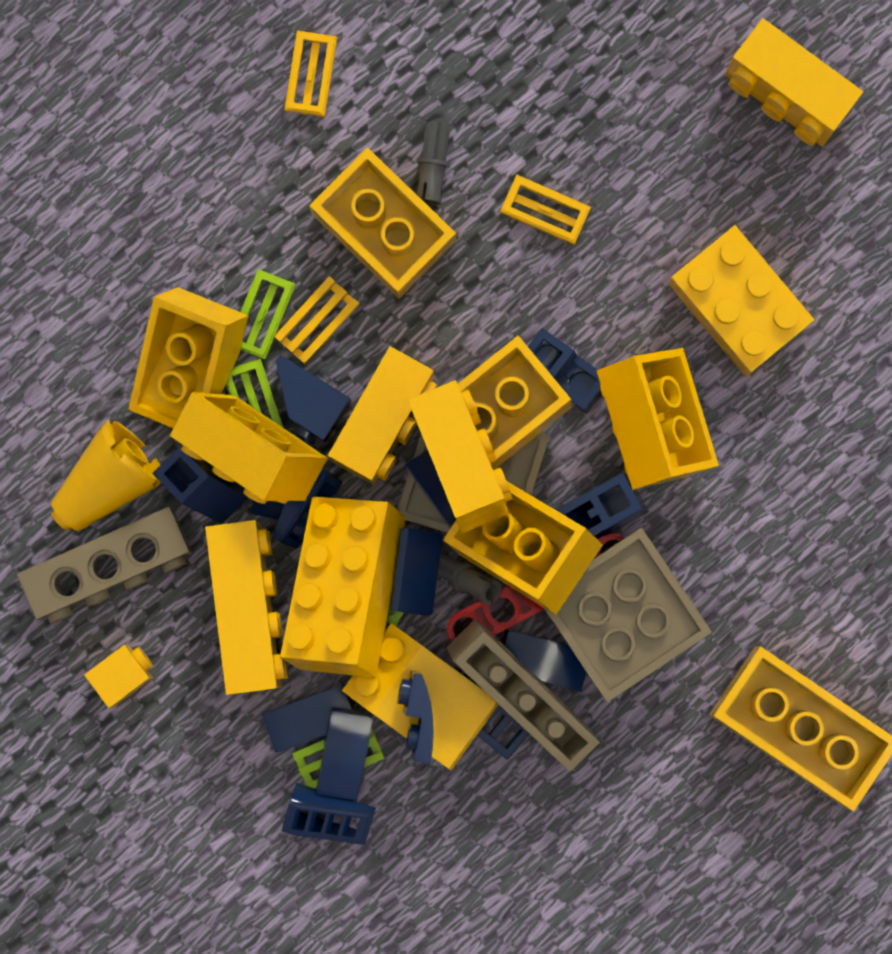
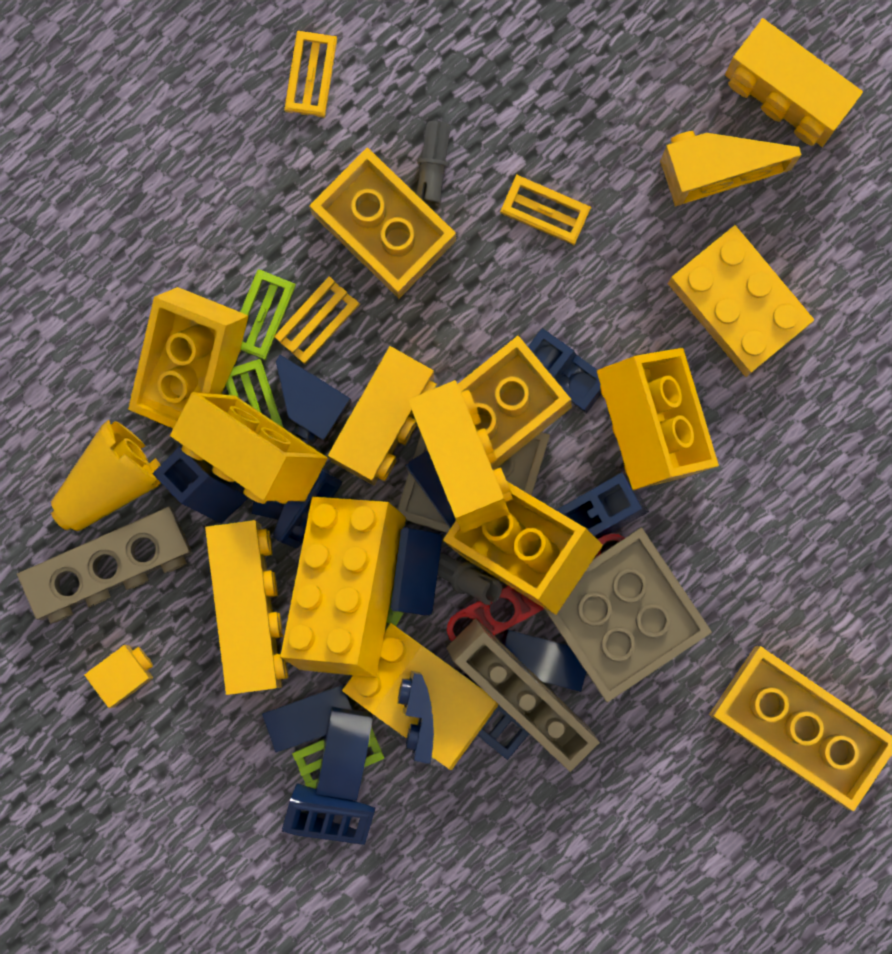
(717, 163): none -> yellow slope

